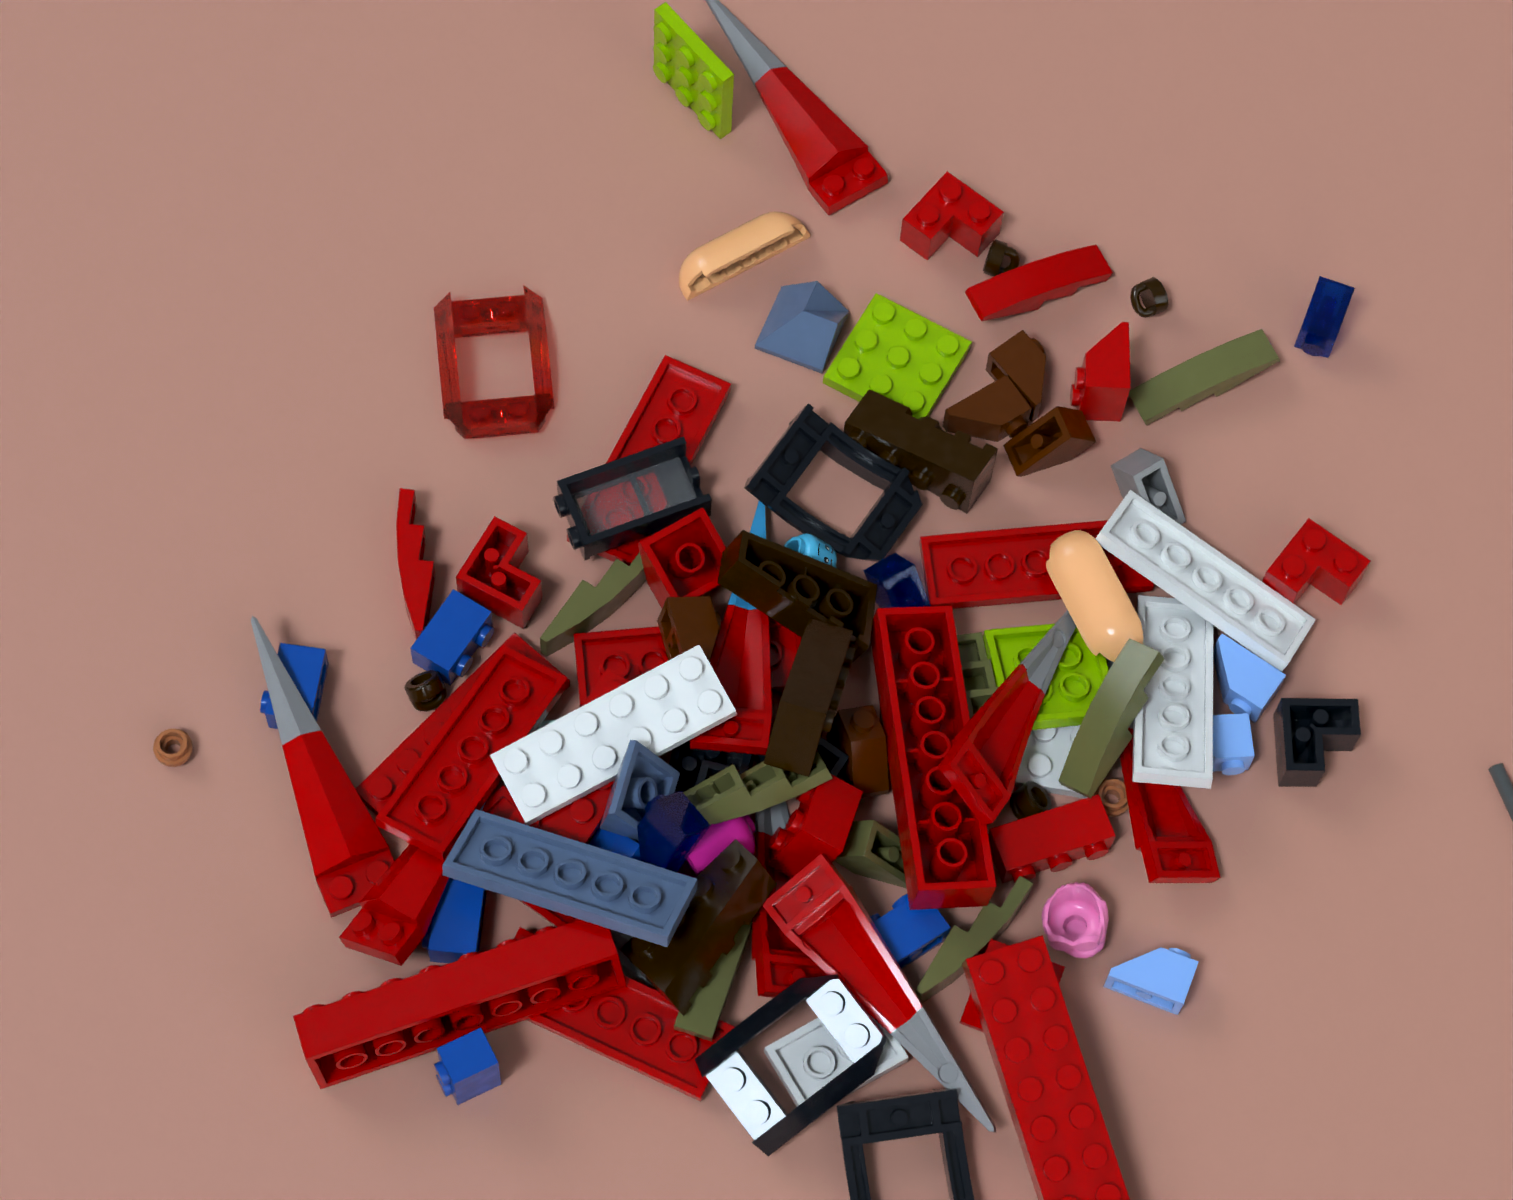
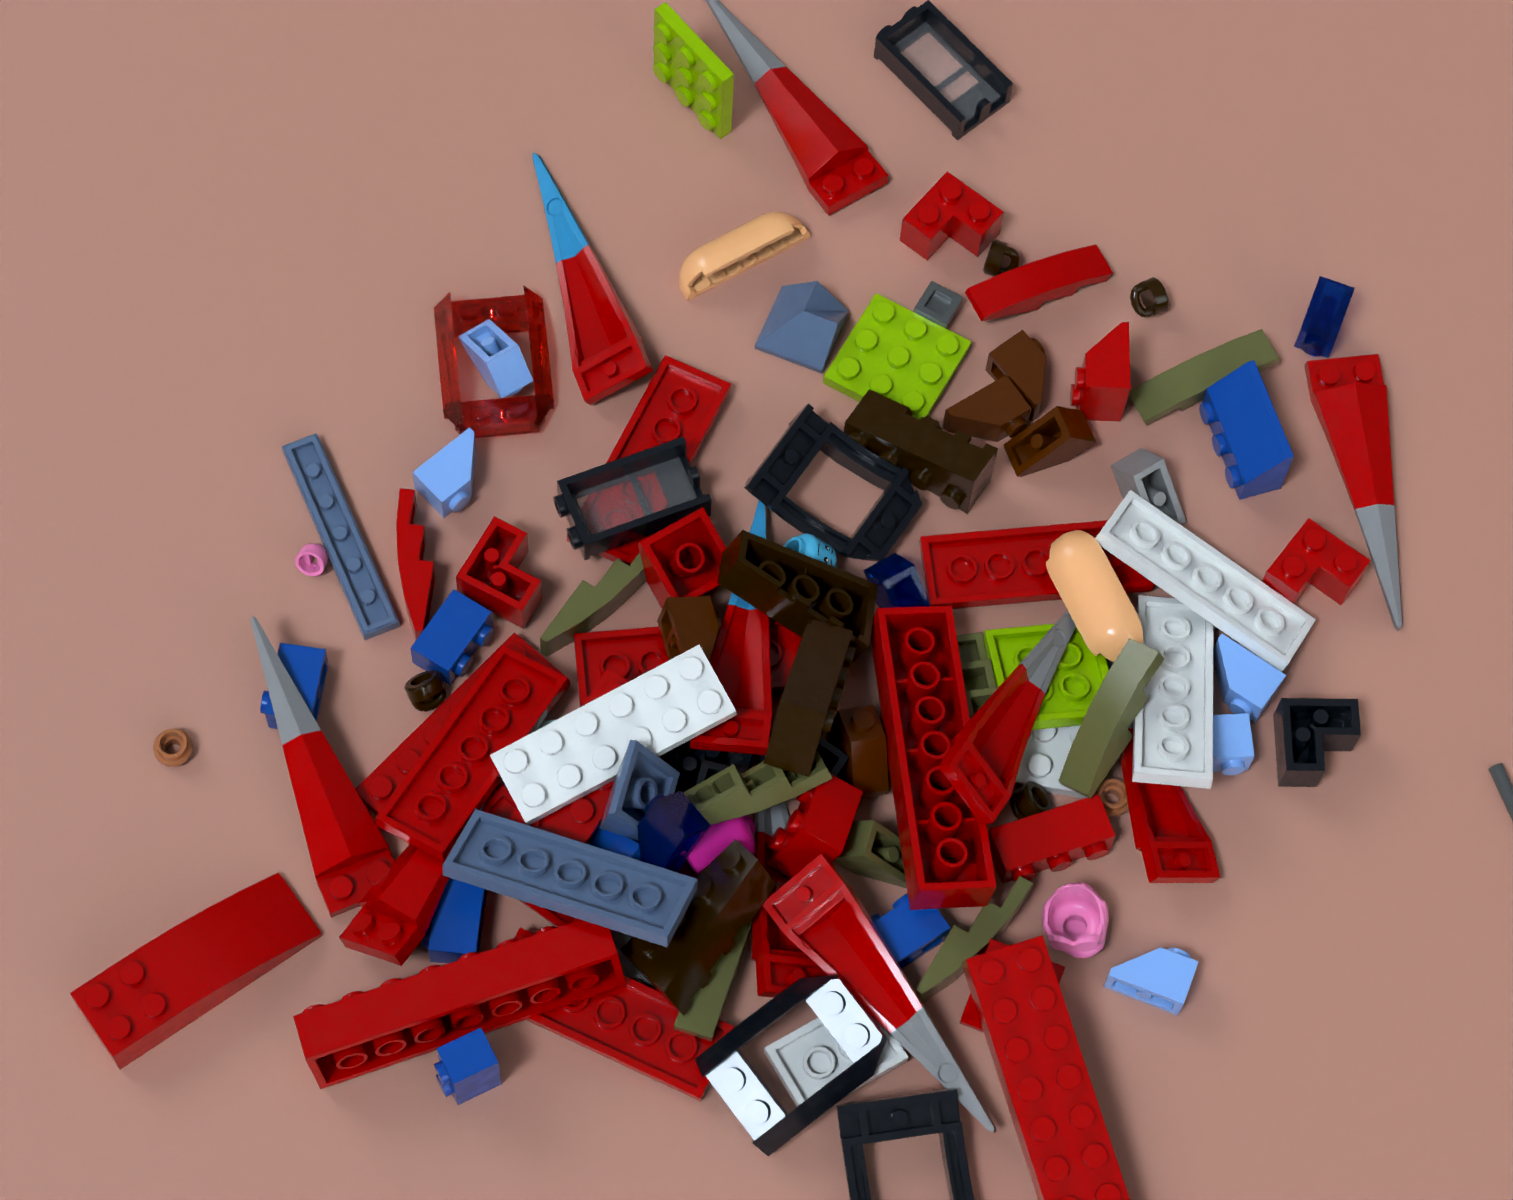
(193, 968): none -> red slope
(305, 558): none -> bright pink hinge
(340, 537): none -> sand blue tile
(449, 475): none -> light blue slope
(496, 358): none -> light blue slope
(601, 335): none -> red plate
(938, 304): none -> dark grey plate
(943, 68): none -> door
(1246, 432): none -> blue slope
(1355, 420): none -> red plate

